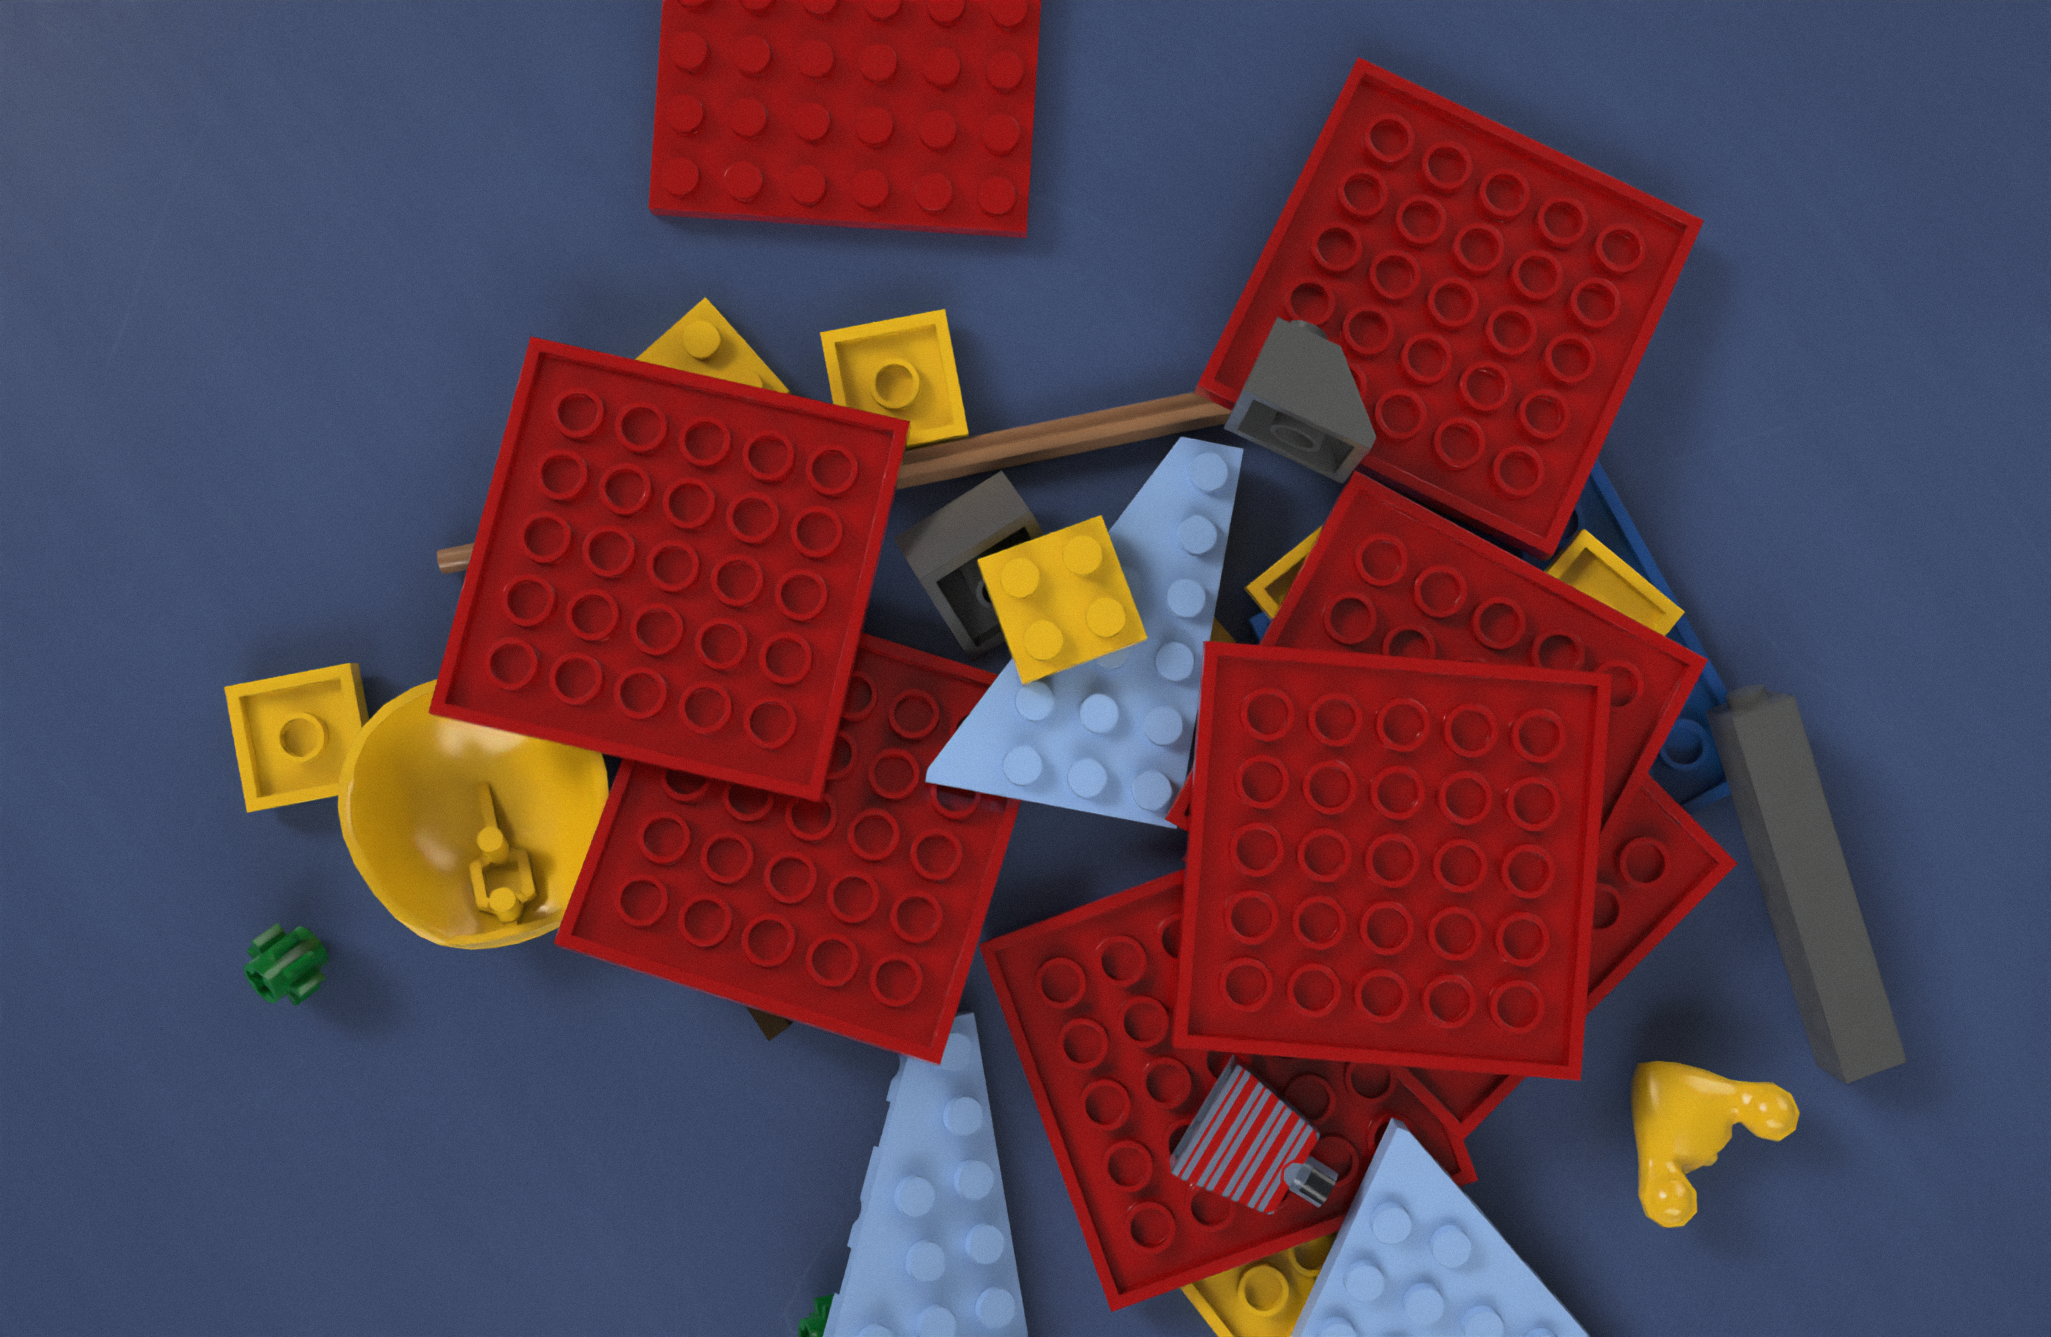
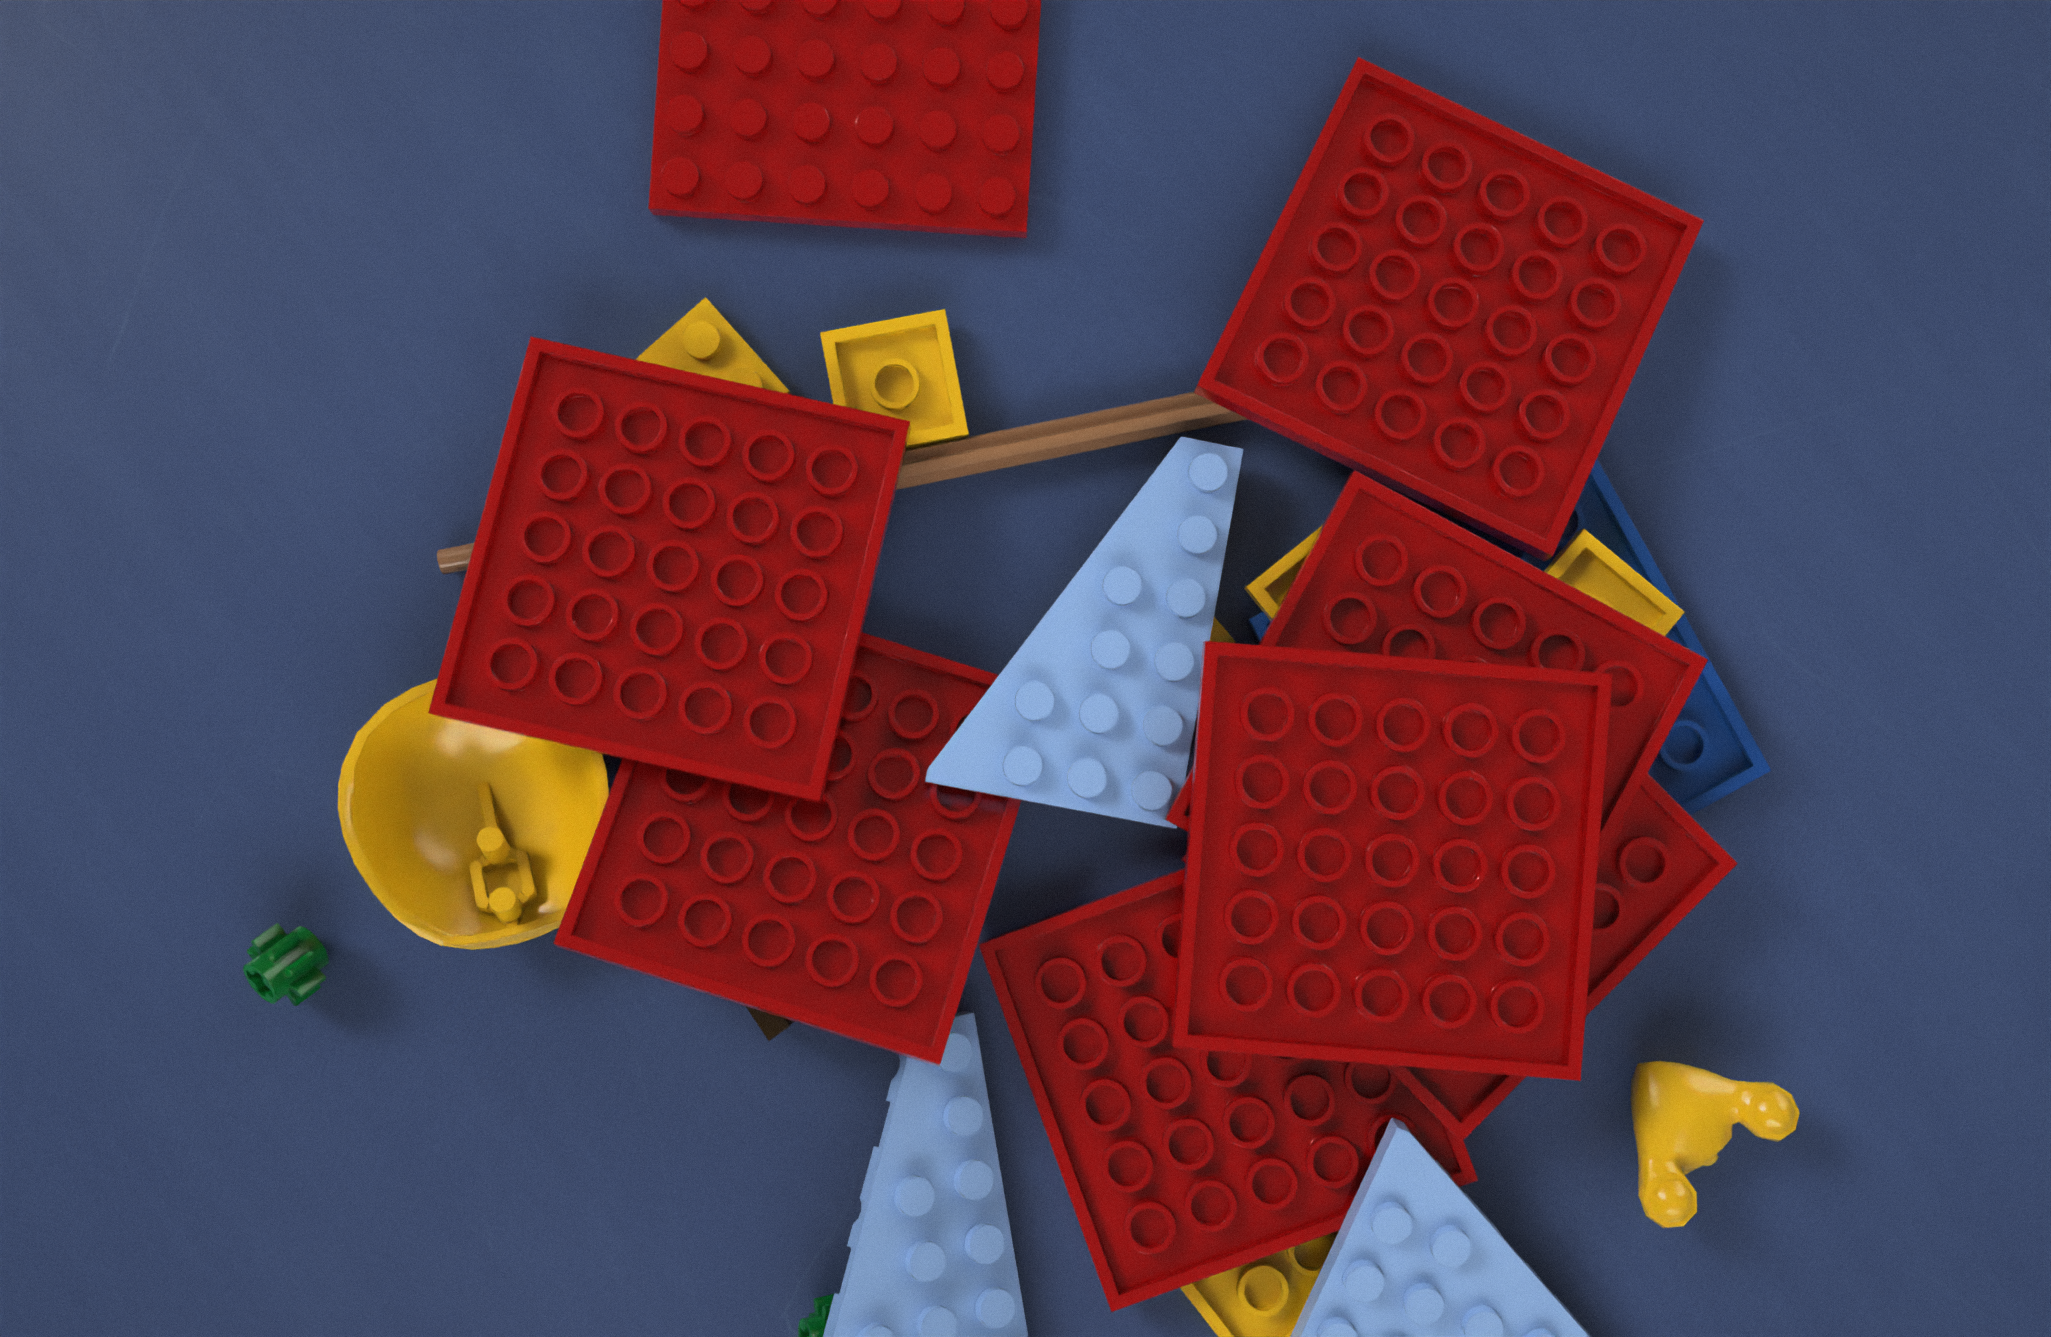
(295, 733): yellow plate -> none
(946, 552): dark grey slope -> none
(1062, 600): yellow plate -> none
(1251, 1144): torso -> none
(1304, 402): dark grey slope -> none
(1805, 882): dark grey brick -> none

